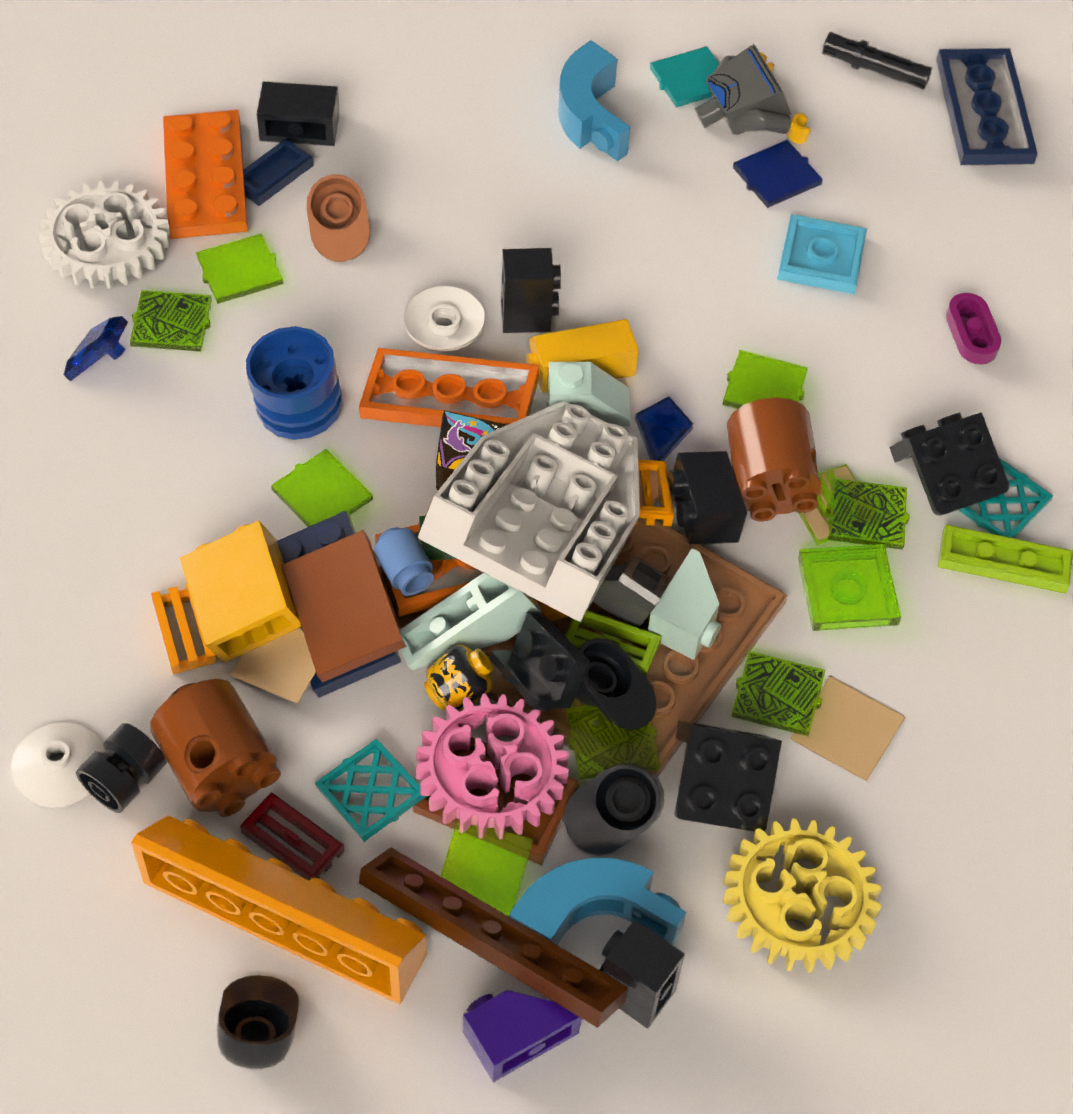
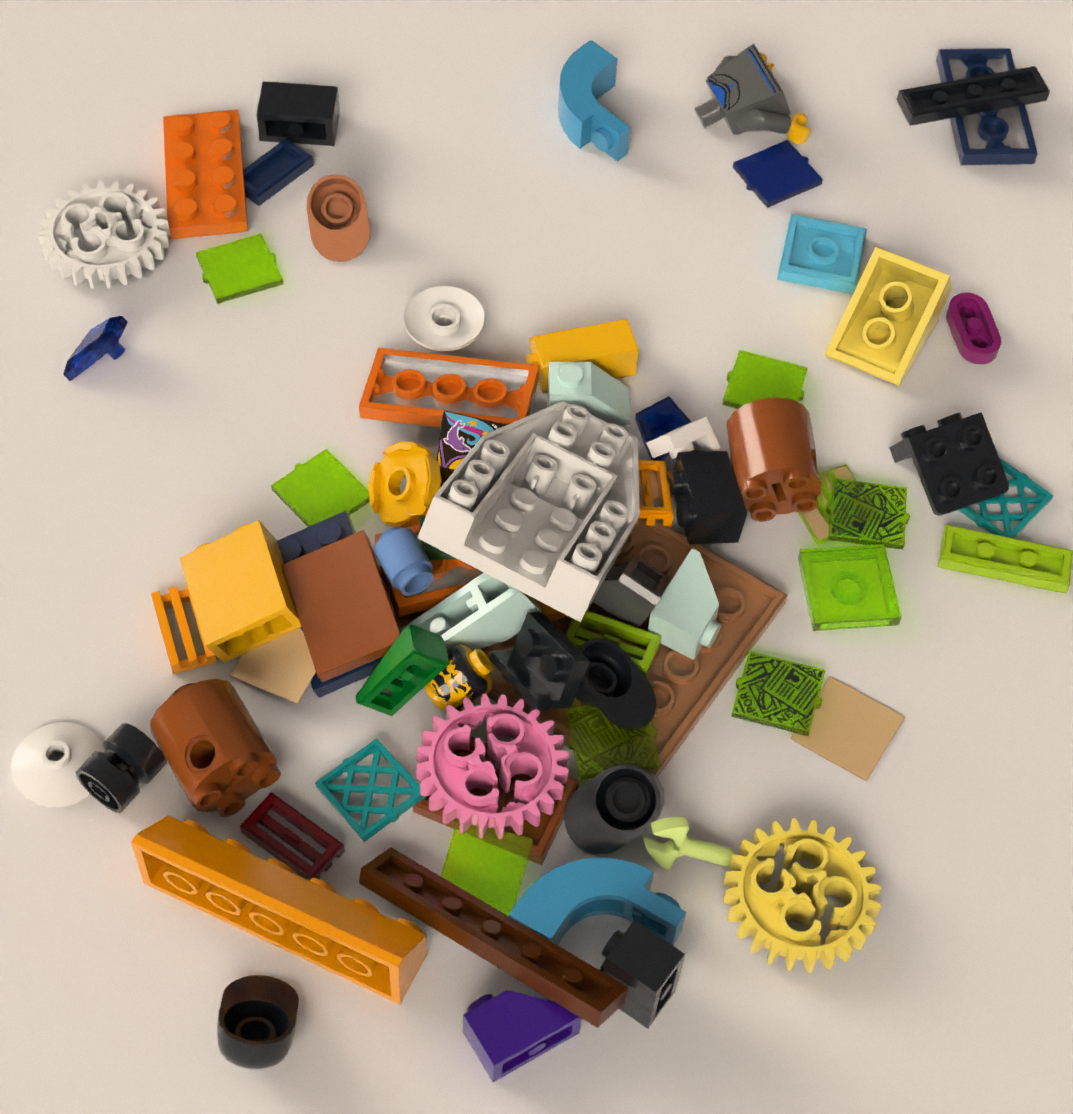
(171, 320): clear neon green piece -> none
(294, 382): blue wheel -> none
(415, 647): none -> green slope
(423, 482): none -> yellow tile
(528, 290): black brick -> none
(682, 844): none -> yellowish green bar
(685, 75): teal piece -> none
(691, 437): none -> white bracket
(726, 776): black bracket -> none
(876, 60): black pin -> none
(889, 316): none -> light yellow slope
(972, 95): none -> black tile

